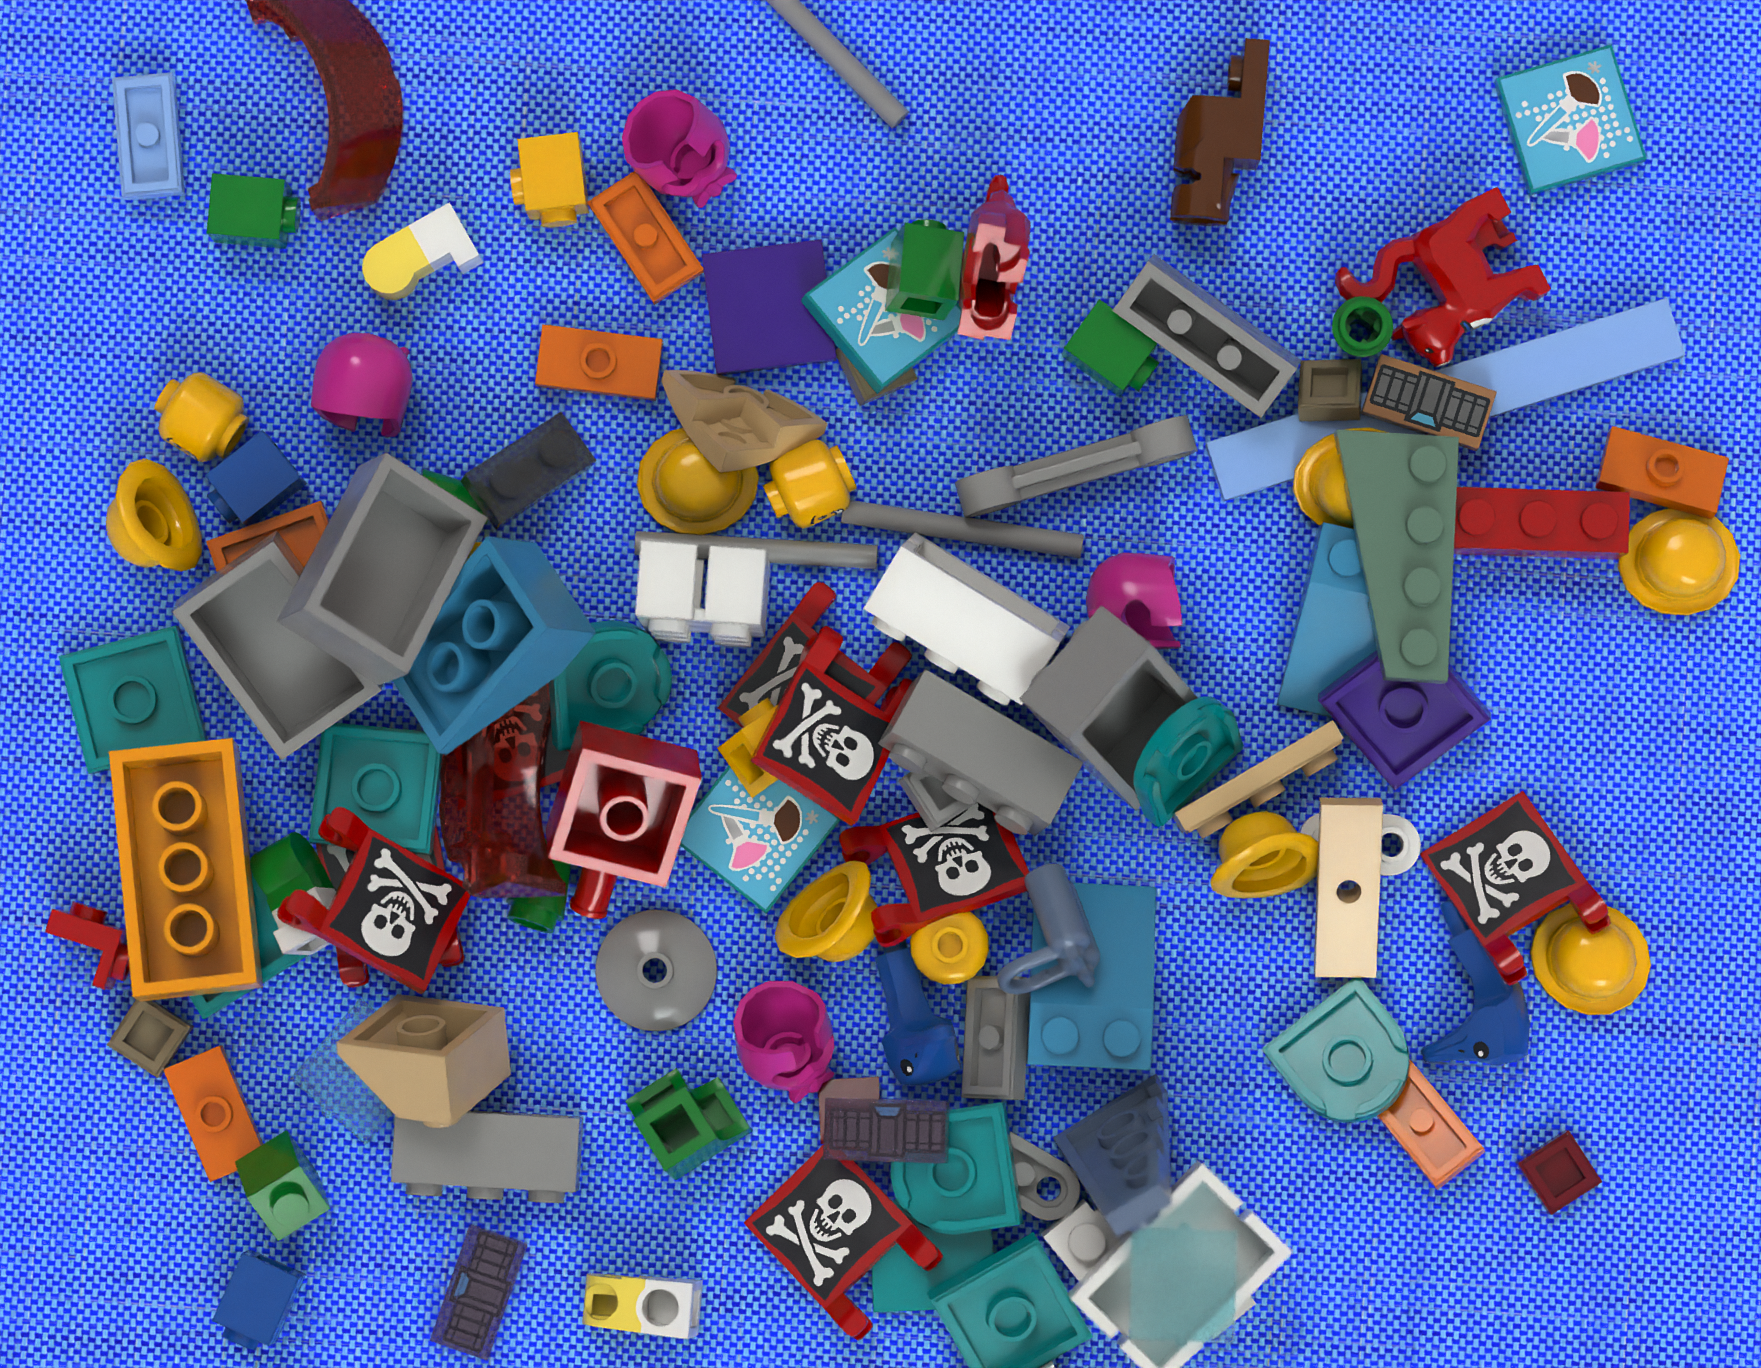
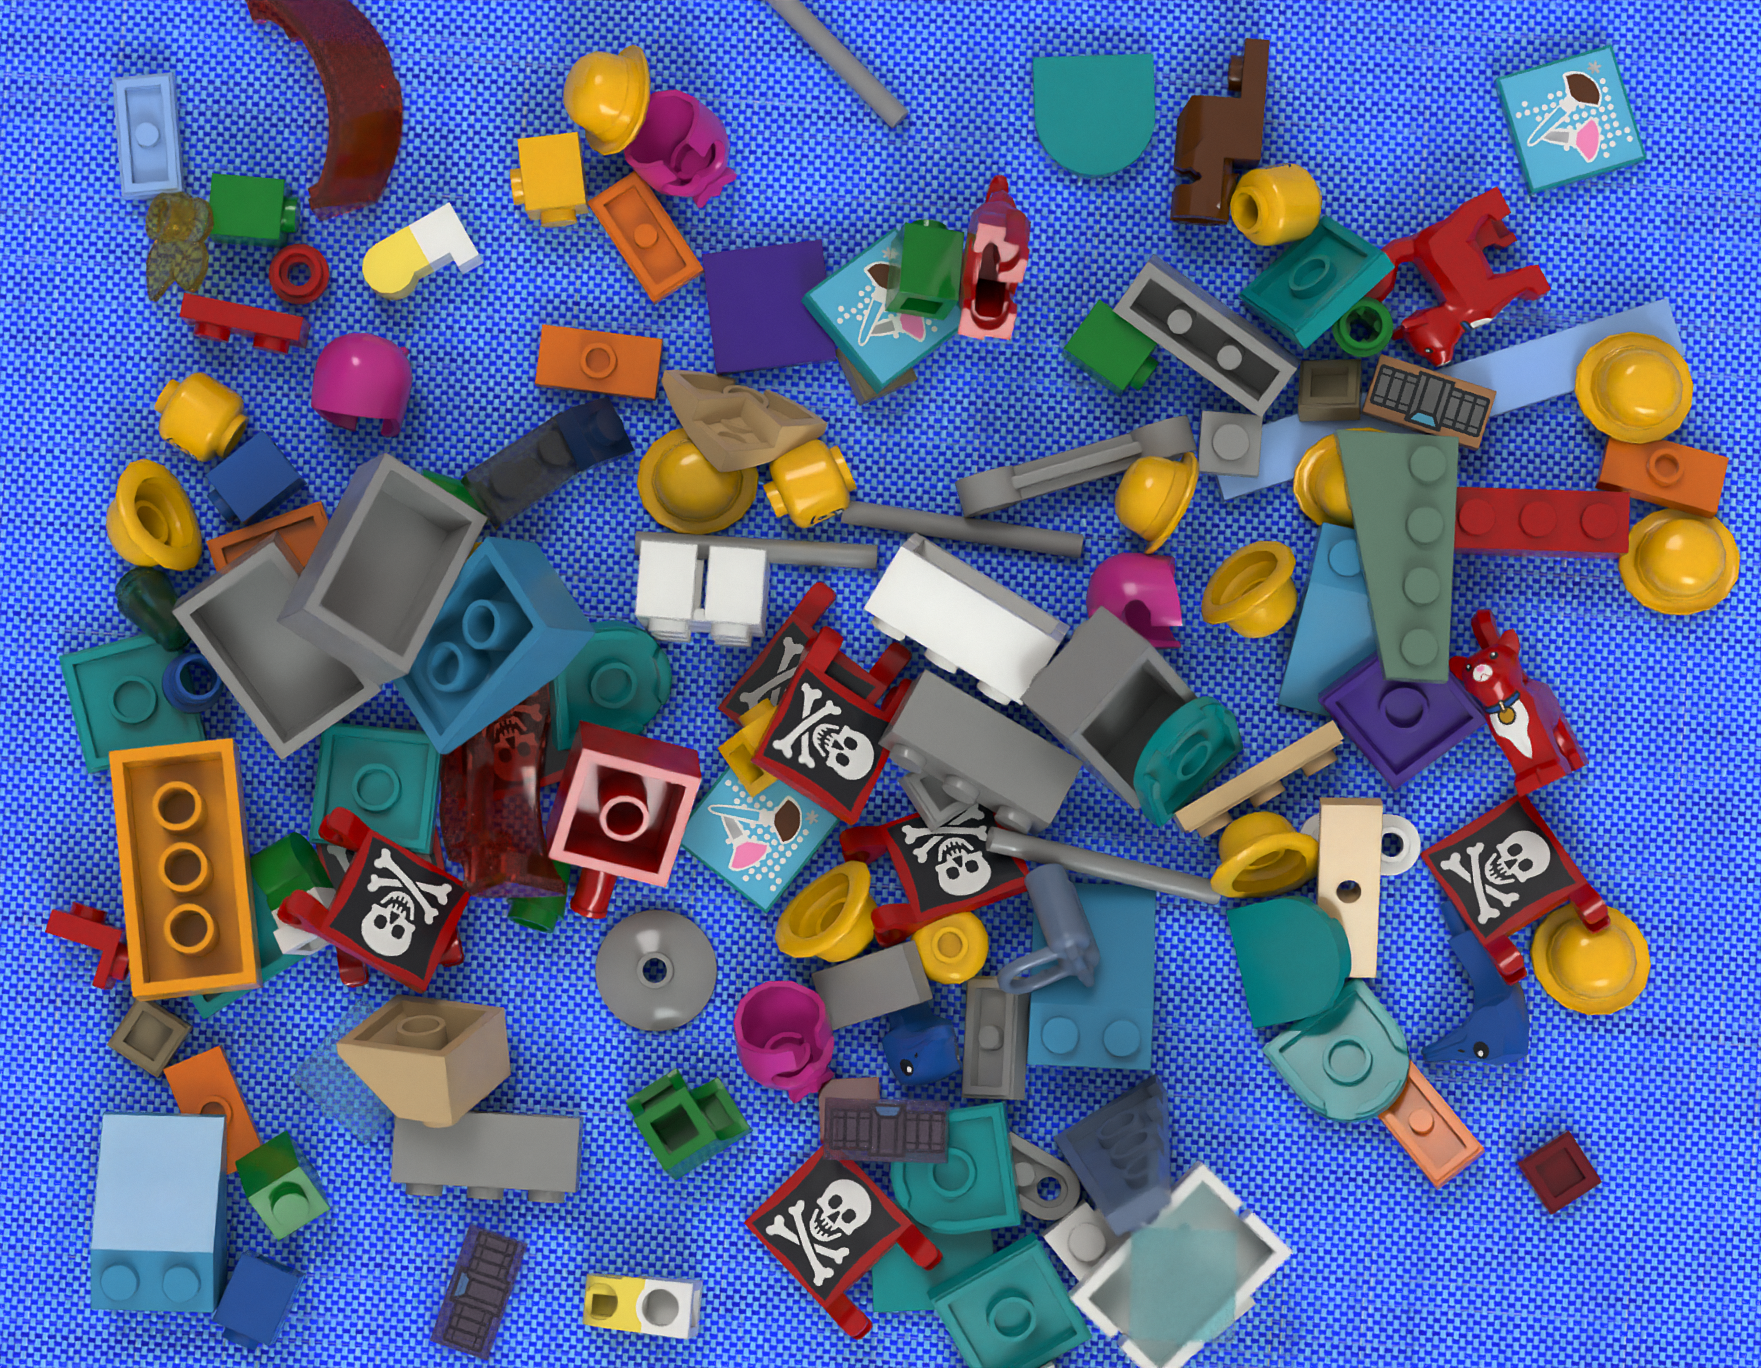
(147, 601): none -> clear green cone
(160, 1213): none -> slope
(179, 250): none -> clear yellow plate
(182, 699): none -> blue piece
(218, 319): none -> red plate
(286, 260): none -> red plate
(594, 434): none -> dark blue plate
(609, 97): none -> yellow hat
(873, 985): none -> light grey tile
(1094, 110): none -> teal tile
(1101, 865): none -> light grey bar
(1156, 496): none -> yellow hat
(1229, 444): none -> light grey plate
(1252, 590): none -> yellow hat
(1276, 204): none -> yellow head
(1289, 958): none -> teal tile
(1316, 281): none -> teal tile
(1518, 709): none -> red animal
(1634, 387): none -> yellow hat

